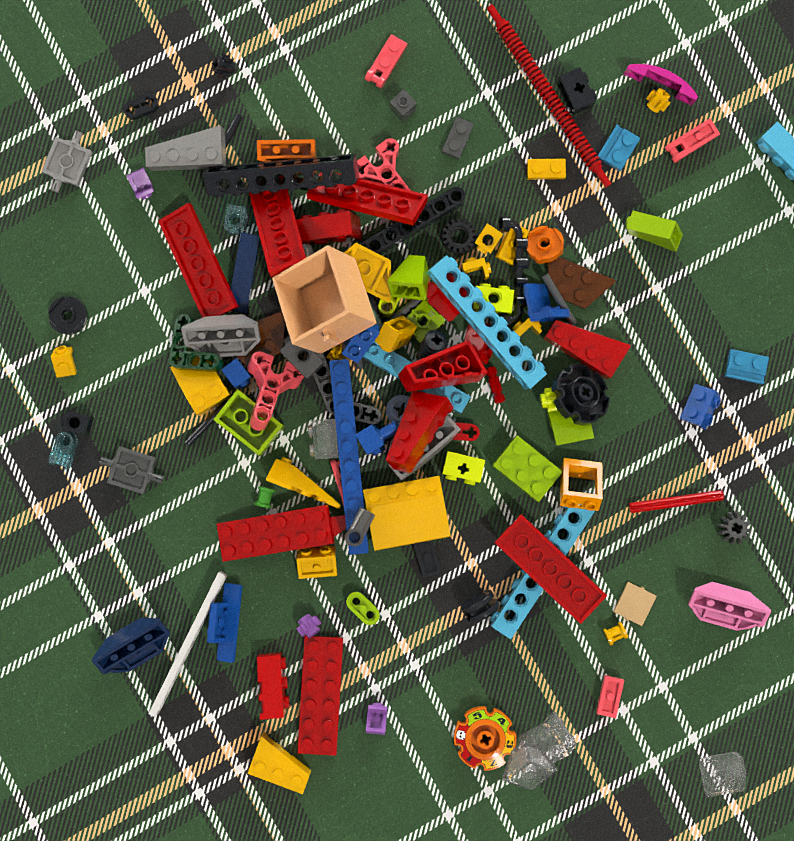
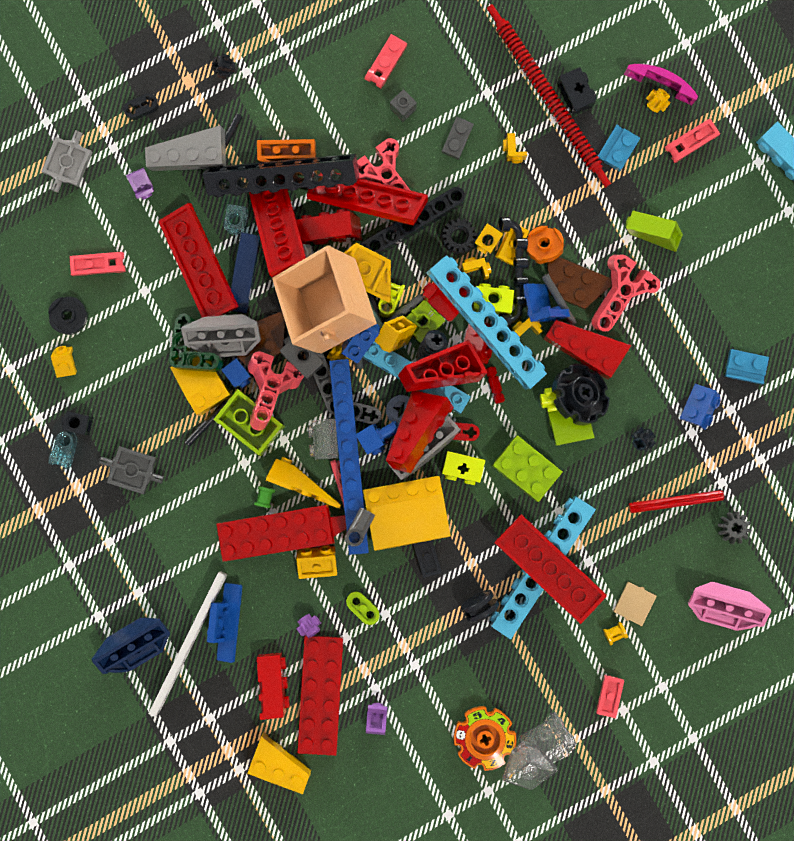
(96, 264): none -> coral plate
(410, 279): lime slope -> none
(509, 146): none -> yellow bracket
(546, 169): yellow plate -> none
(584, 470): light orange window -> none
(620, 277): none -> coral beam
(643, 439): none -> black gear
(723, 774): clear slope -> none

